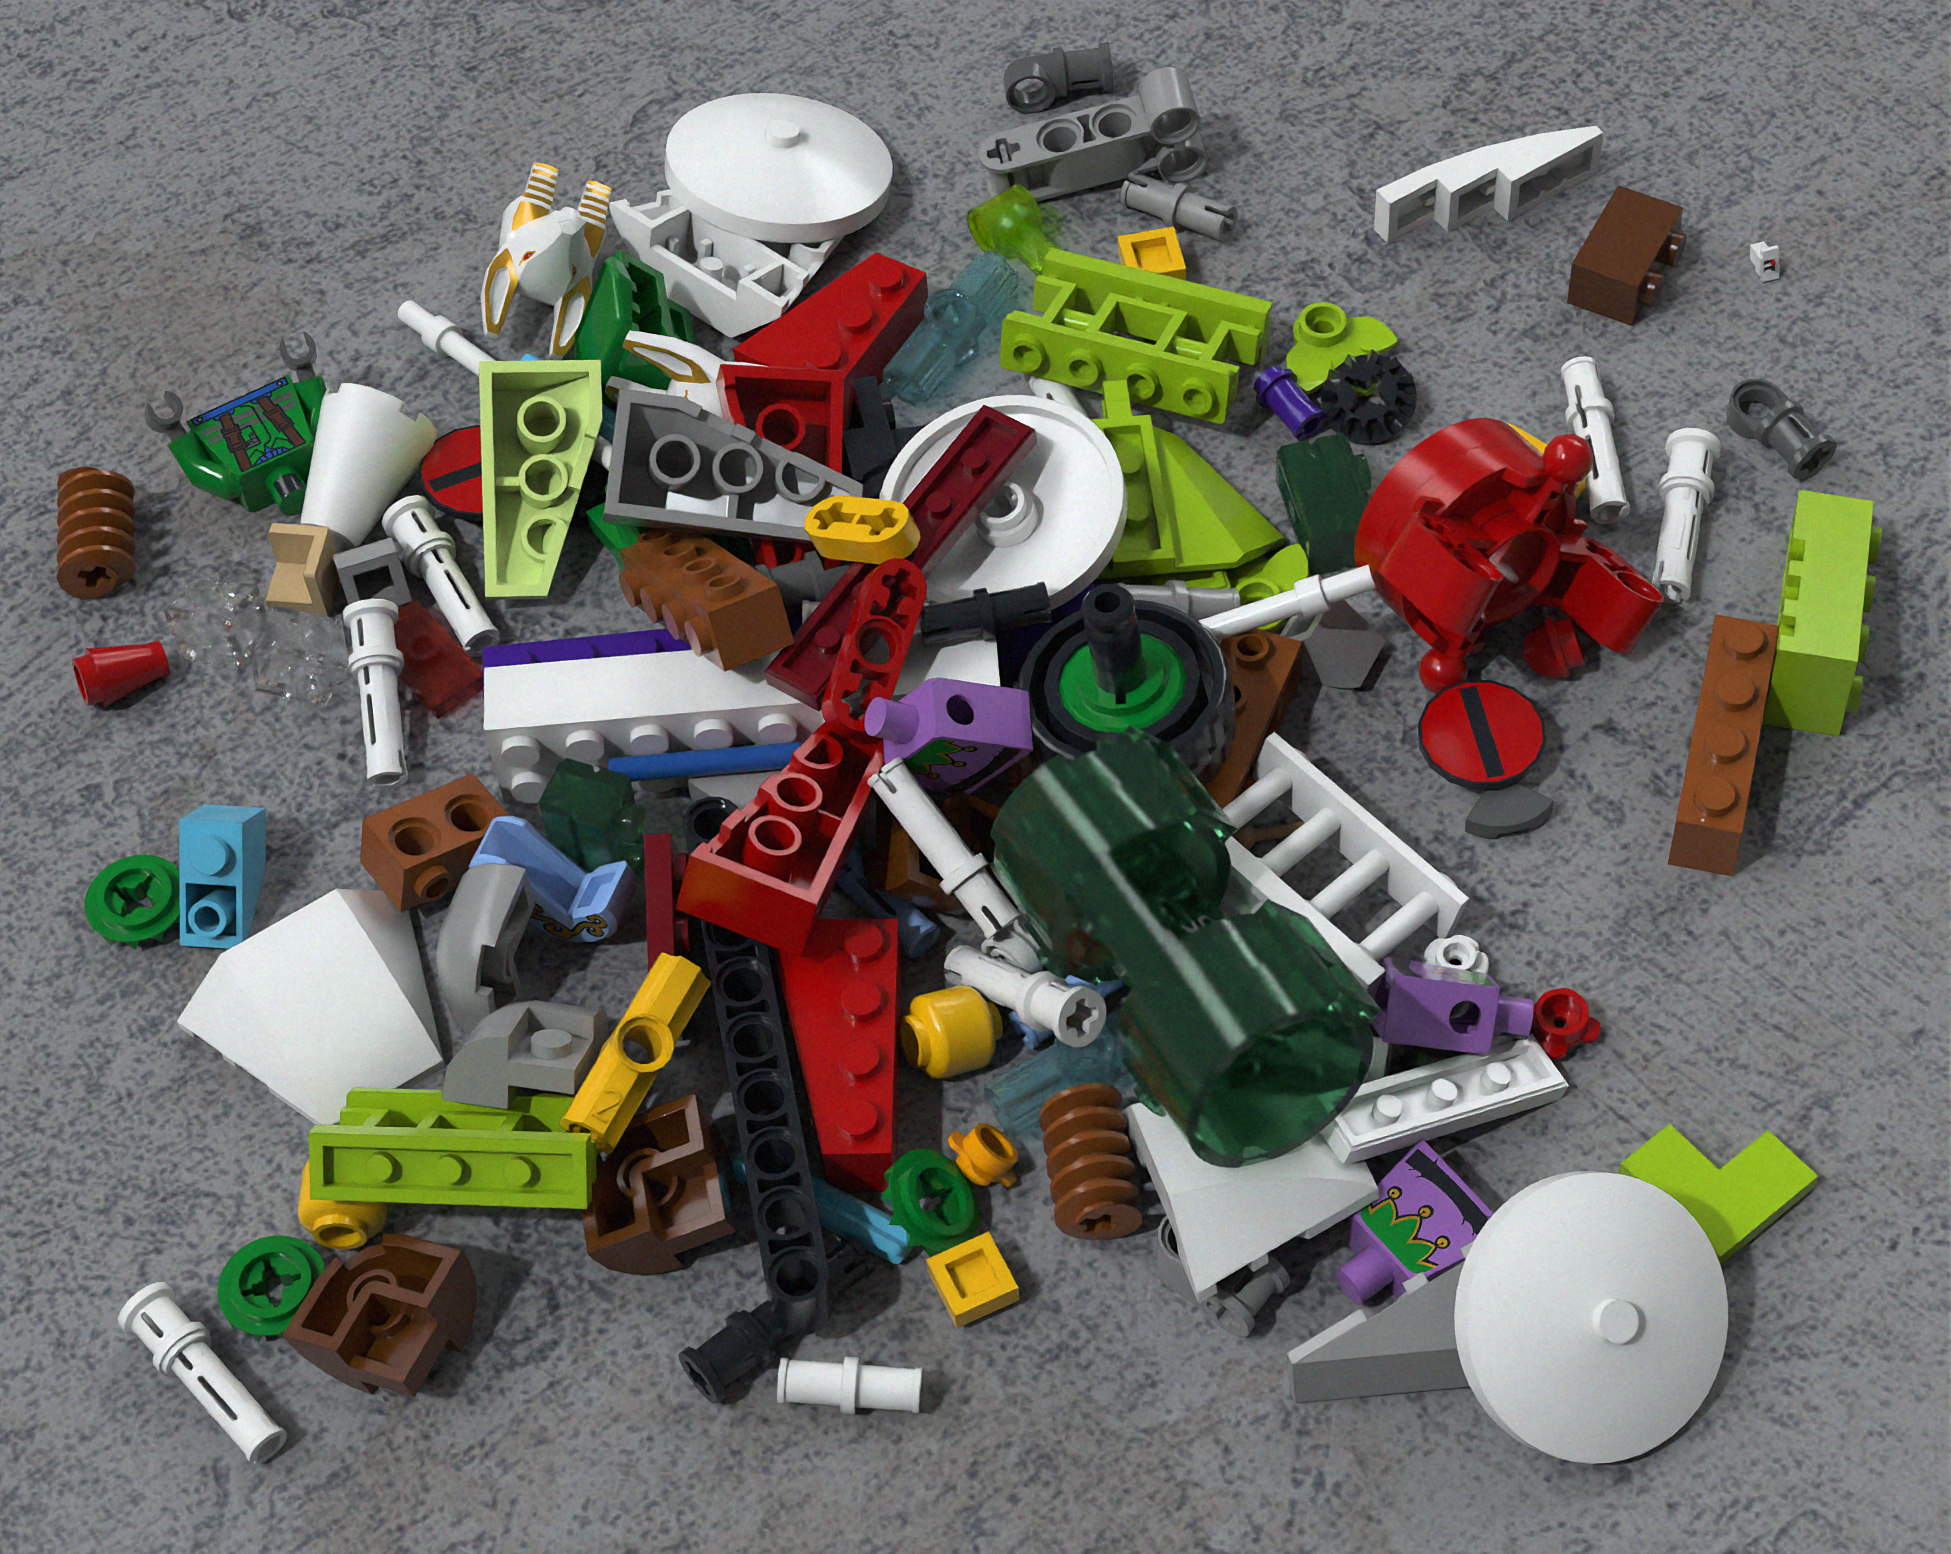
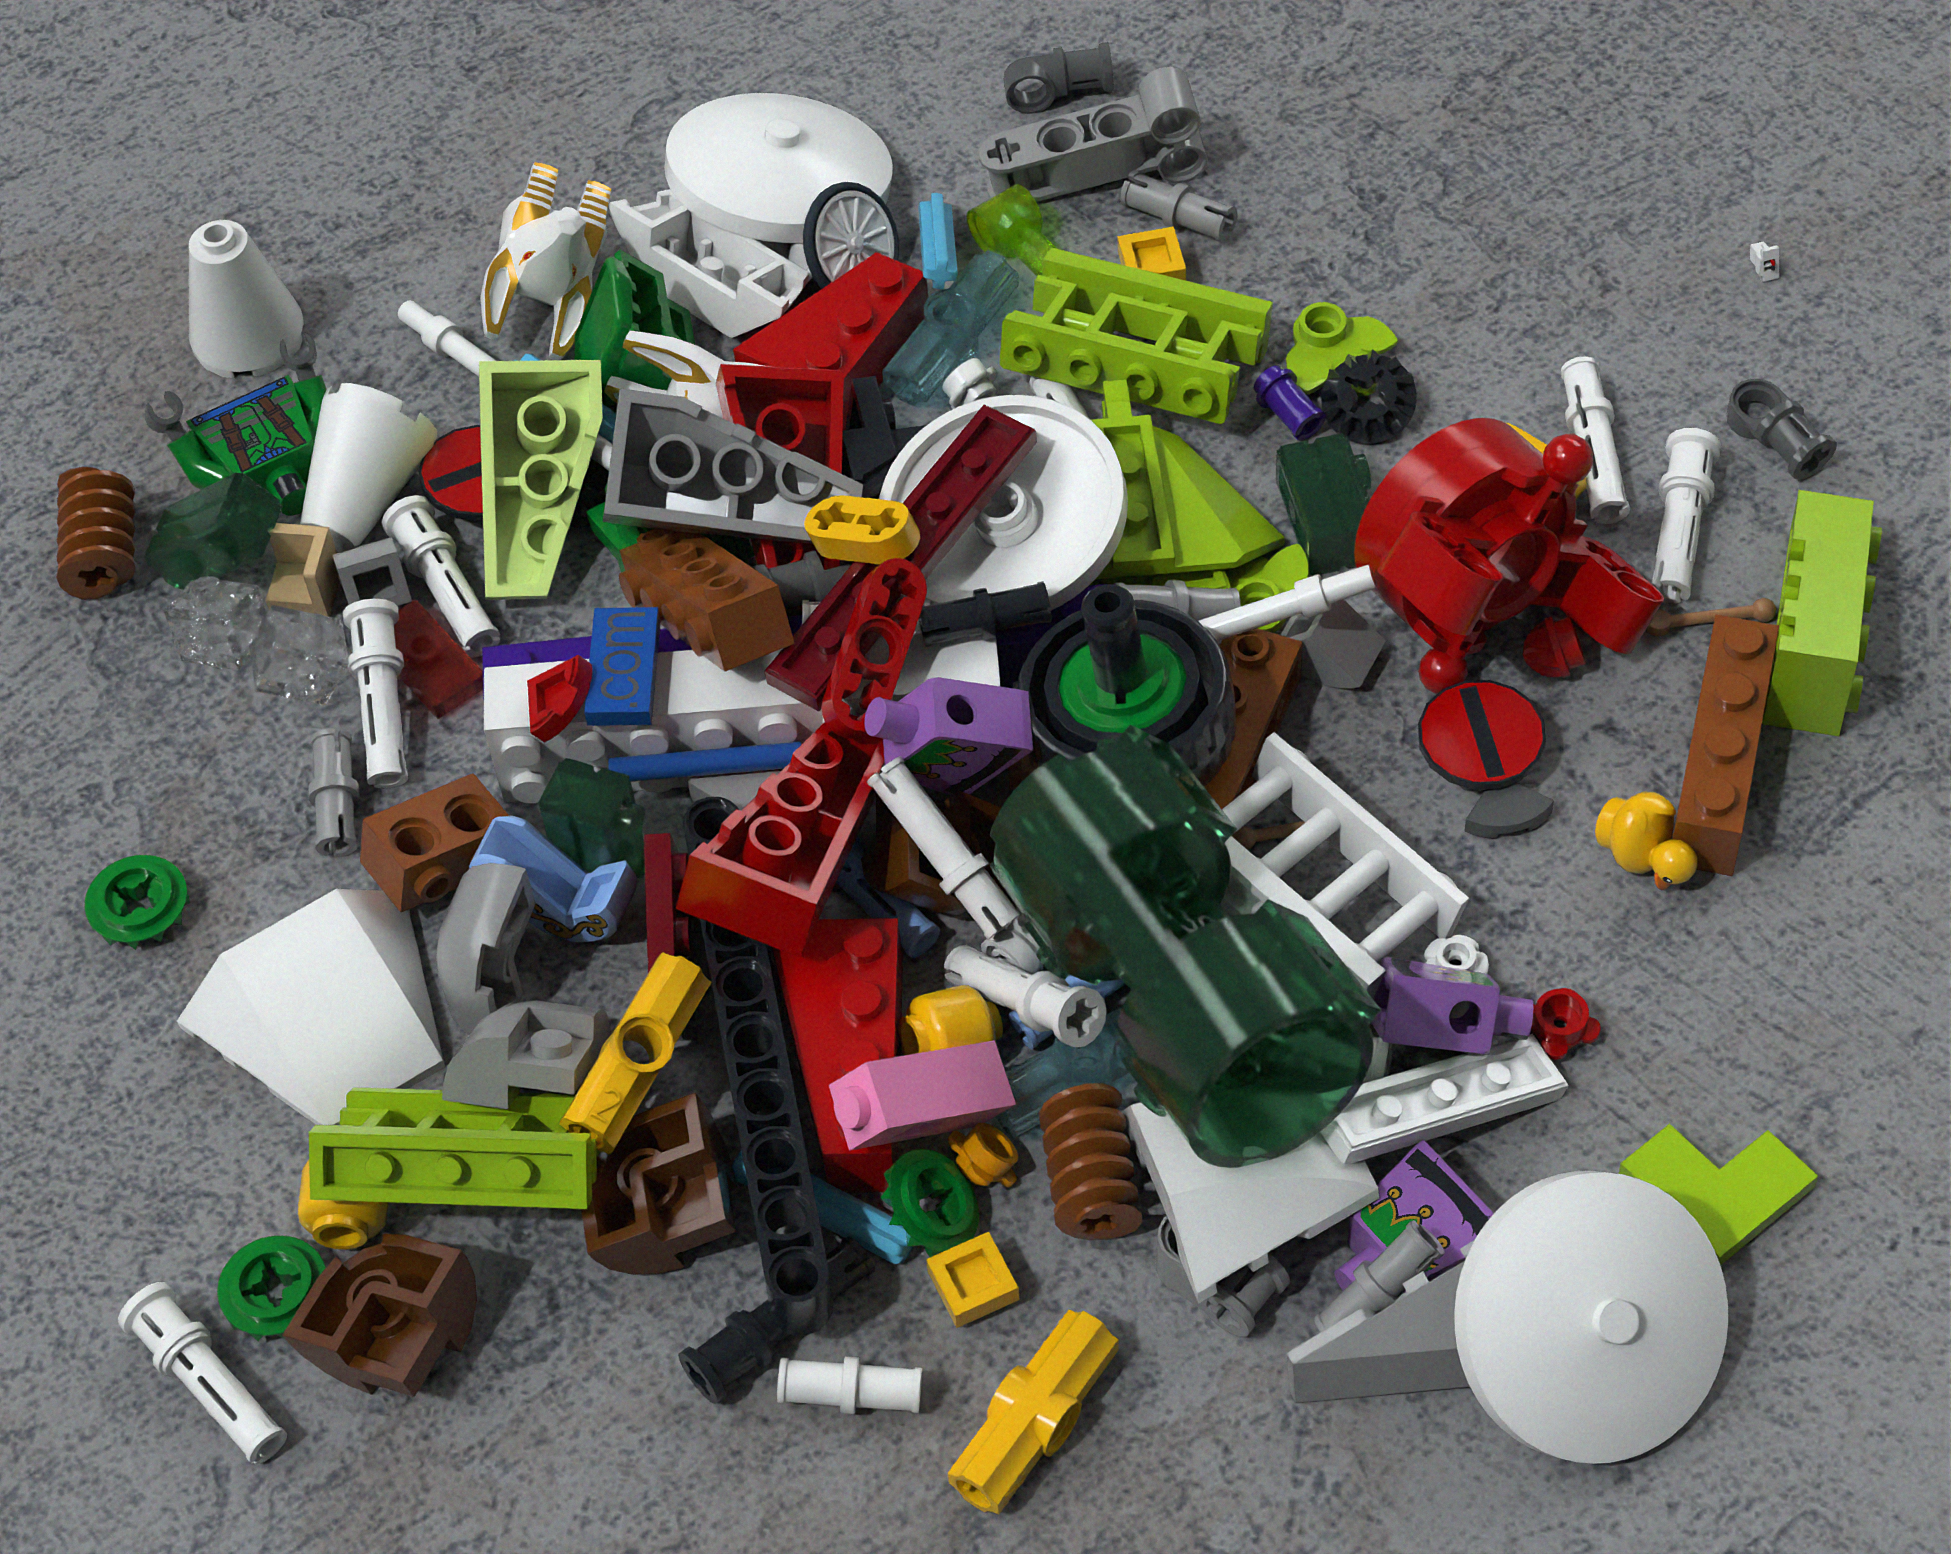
(116, 671): red cone -> none
(213, 531): none -> clear green brick
(220, 873): medium azure slope -> none
(238, 304): none -> white cone
(333, 792): none -> light grey pin
(557, 696): none -> red tile
(623, 666): none -> blue tile
(846, 228): none -> white wheel
(921, 1094): none -> bright pink brick
(937, 241): none -> medium azure axle
(970, 383): none -> white plate
(1033, 1411): none -> yellow piece
(1380, 1282): none -> light grey pin
(1497, 176): white slope -> none
(1626, 256): reddish brown brick -> none
(1640, 838): none -> yellow animal
(1762, 610): none -> medium nougat hinge

